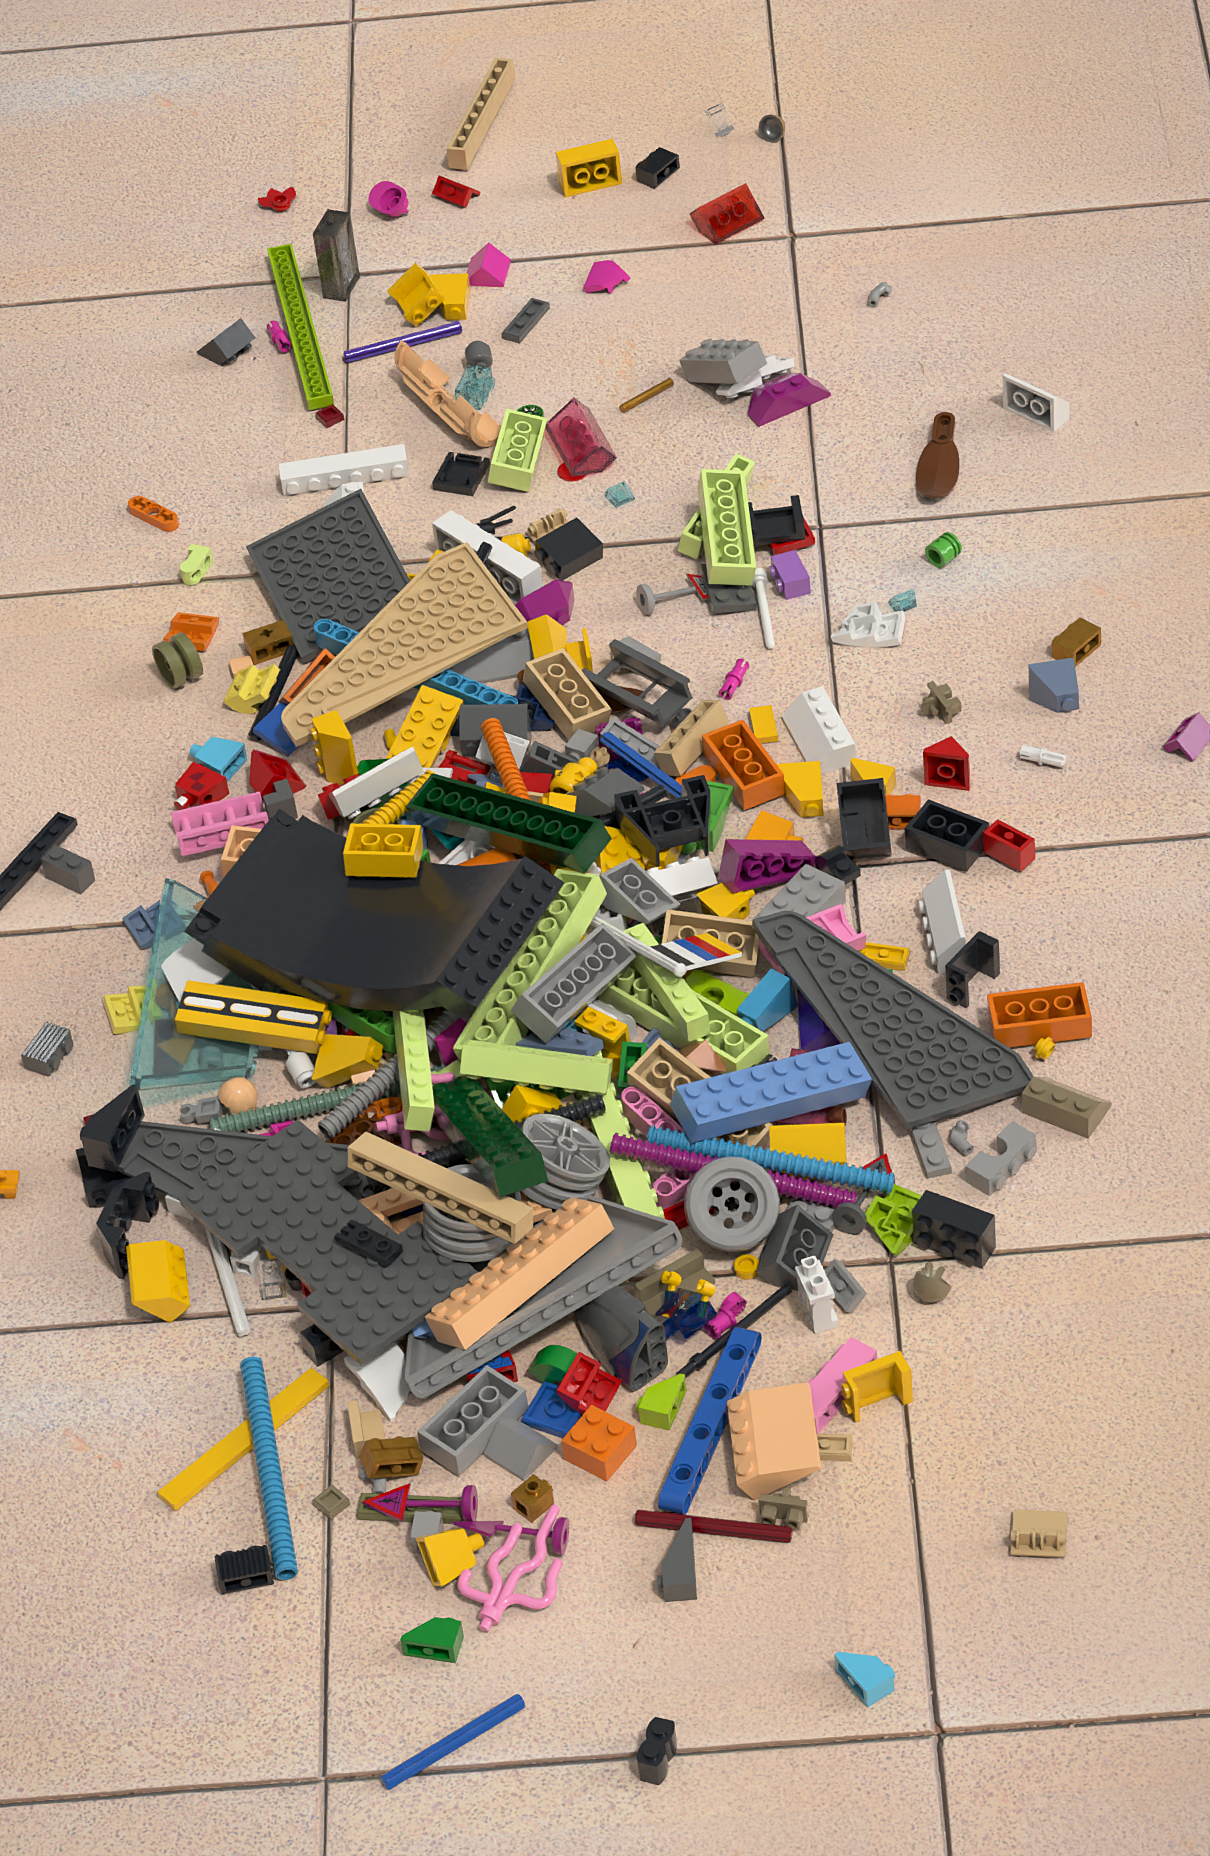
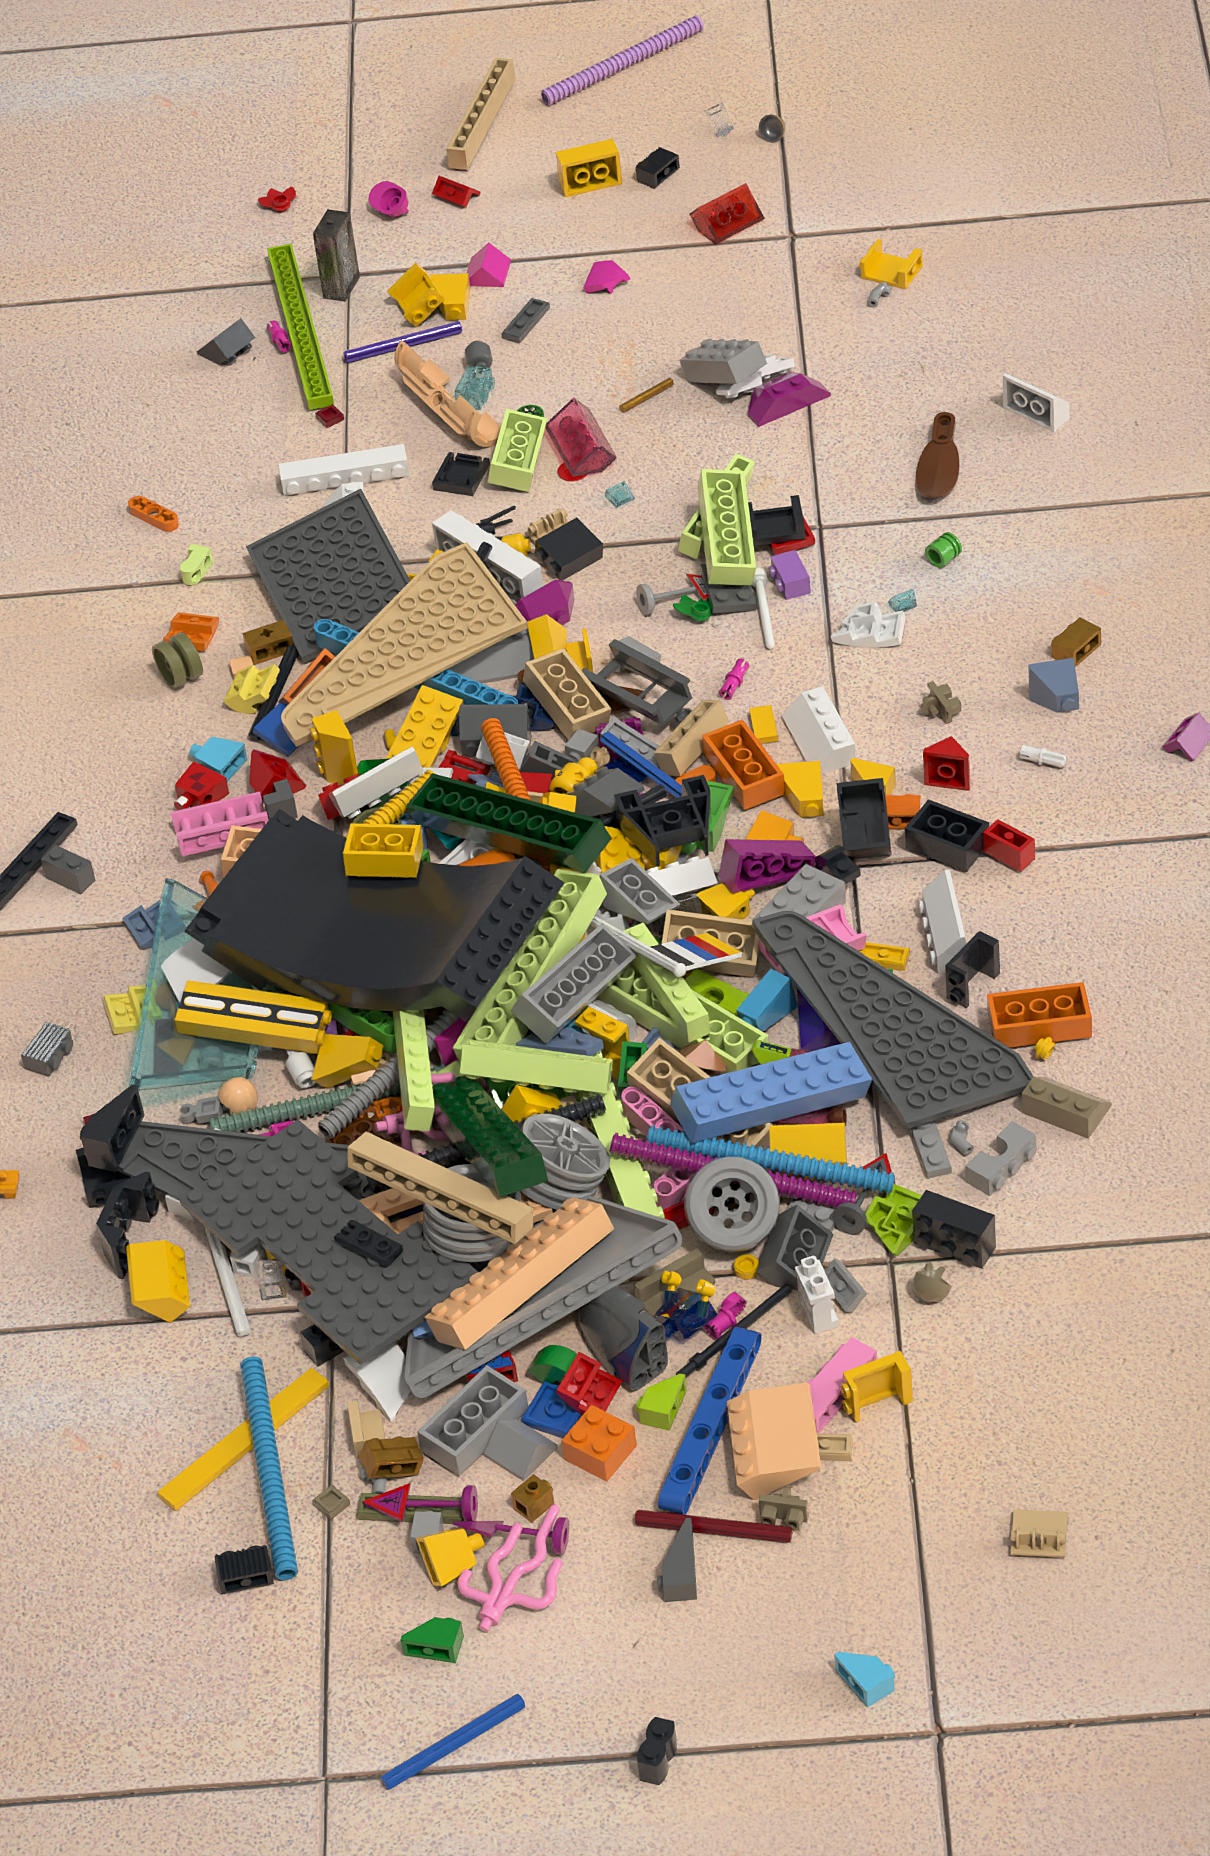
(622, 60): none -> lavender piece
(698, 610): none -> green plate
(769, 1052): none -> lime slope
(890, 268): none -> yellow panel

